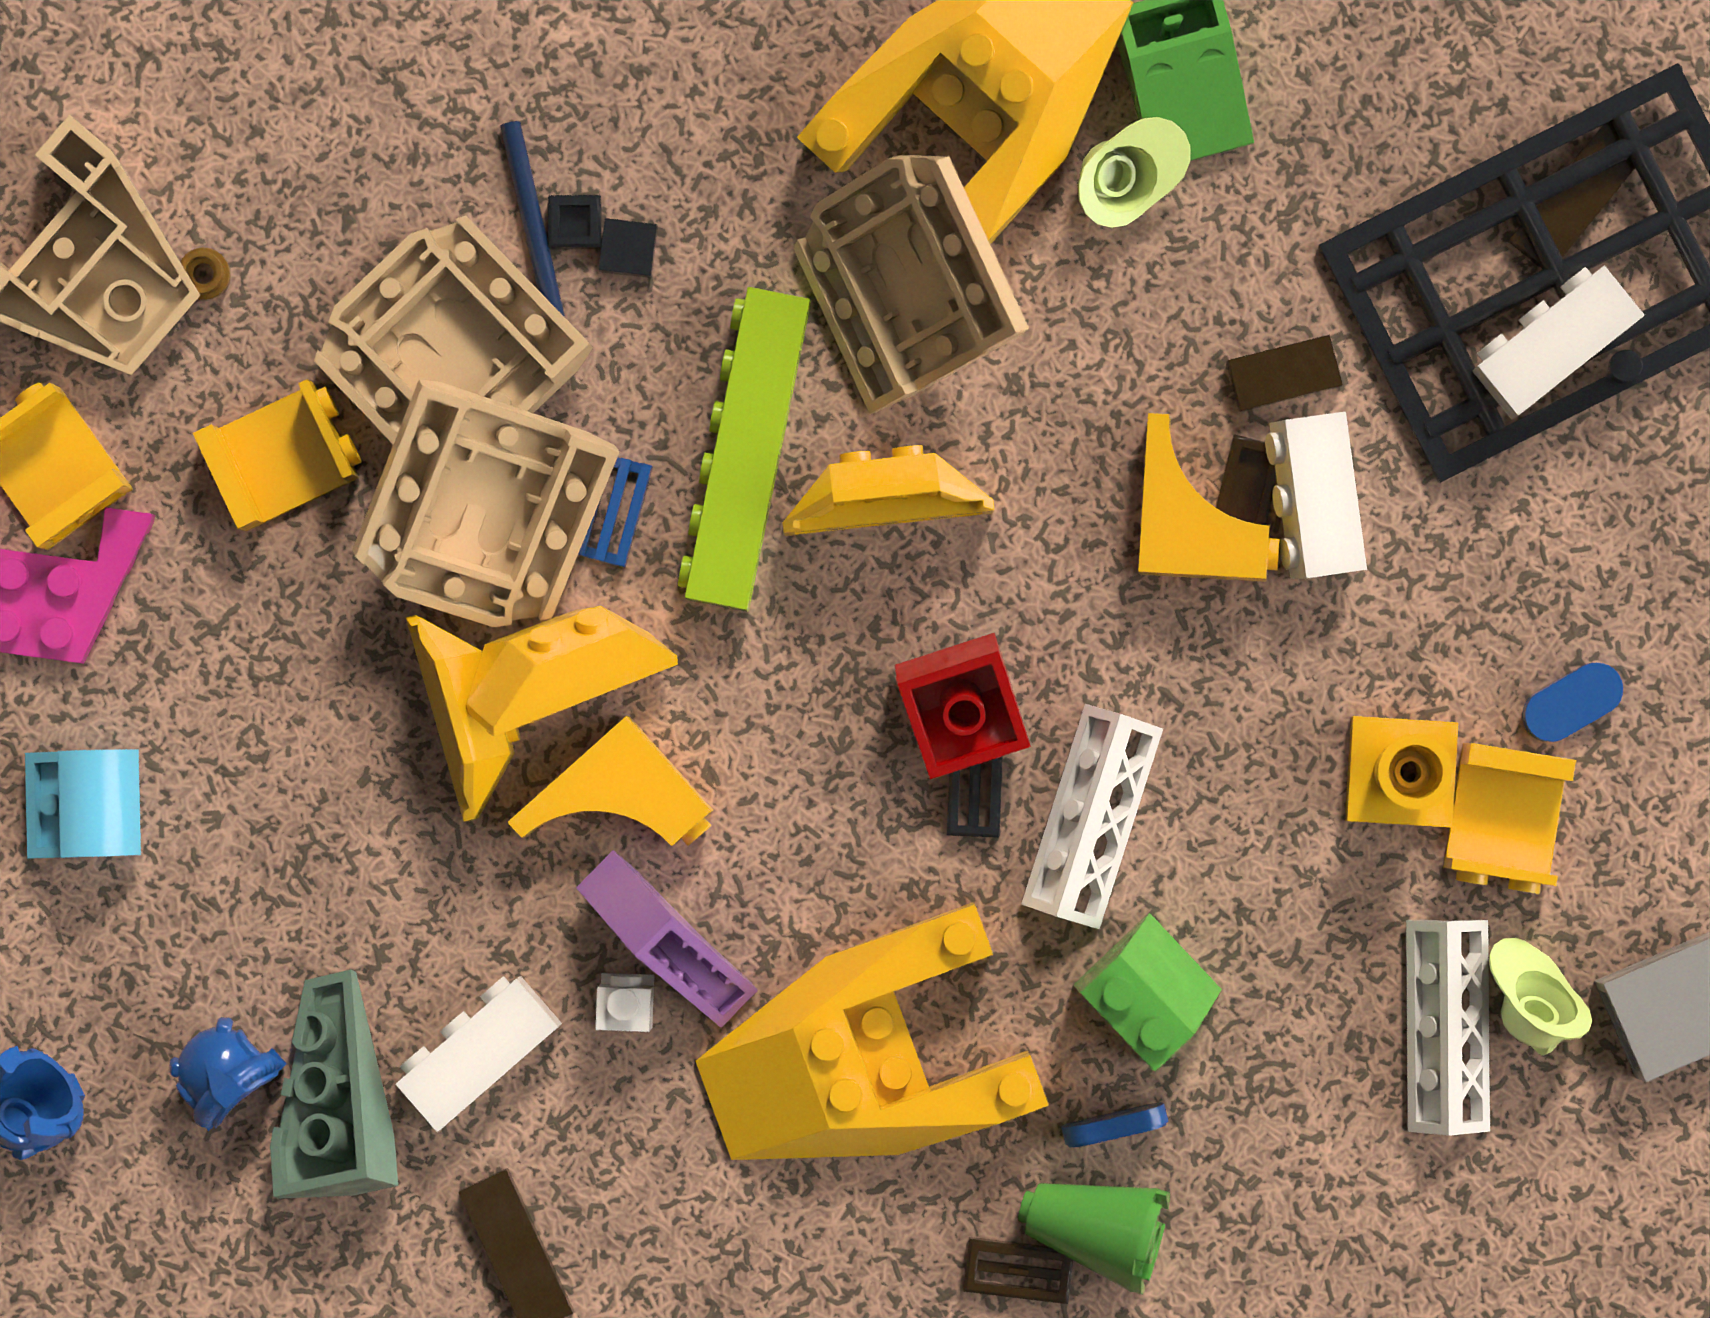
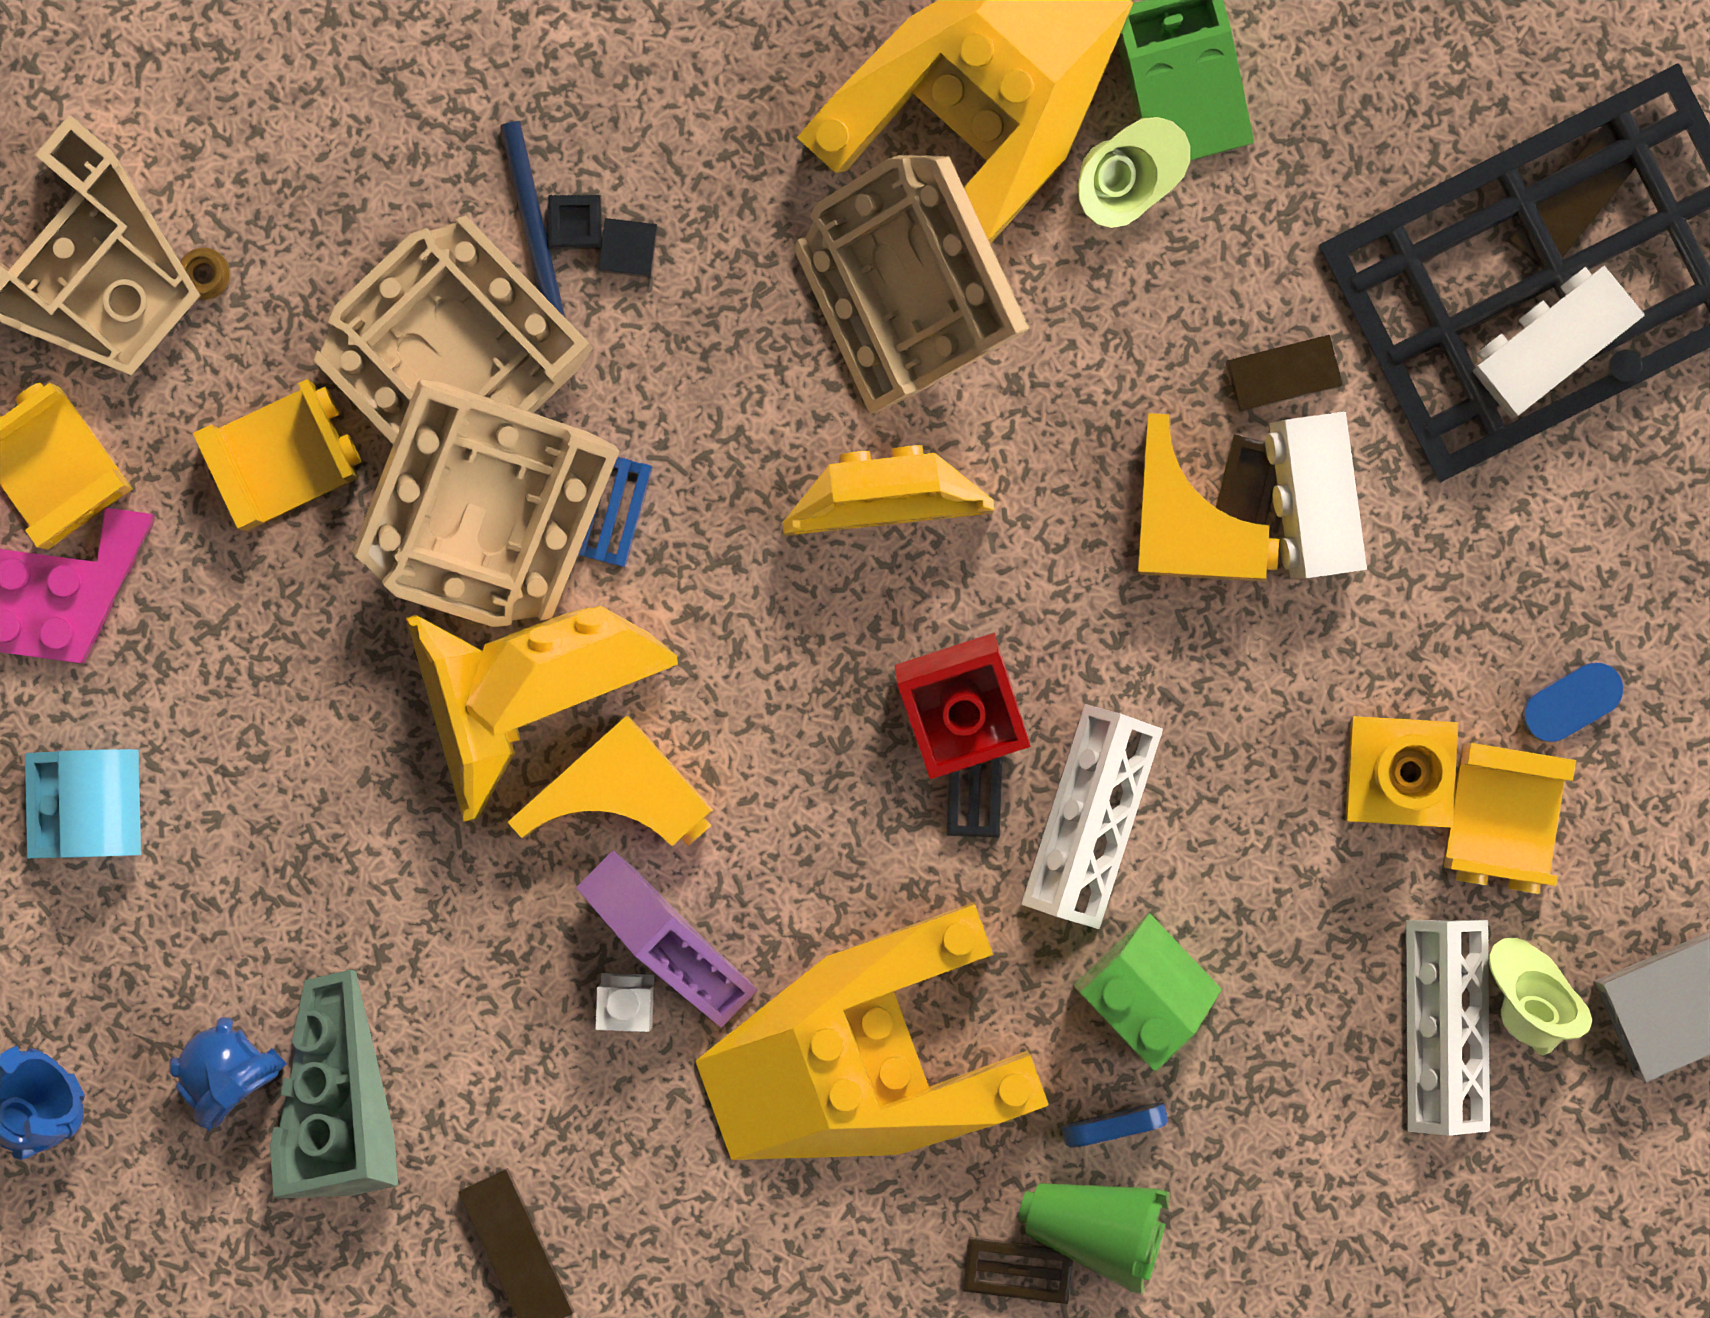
(476, 1051): white brick -> none
(746, 450): lime brick -> none

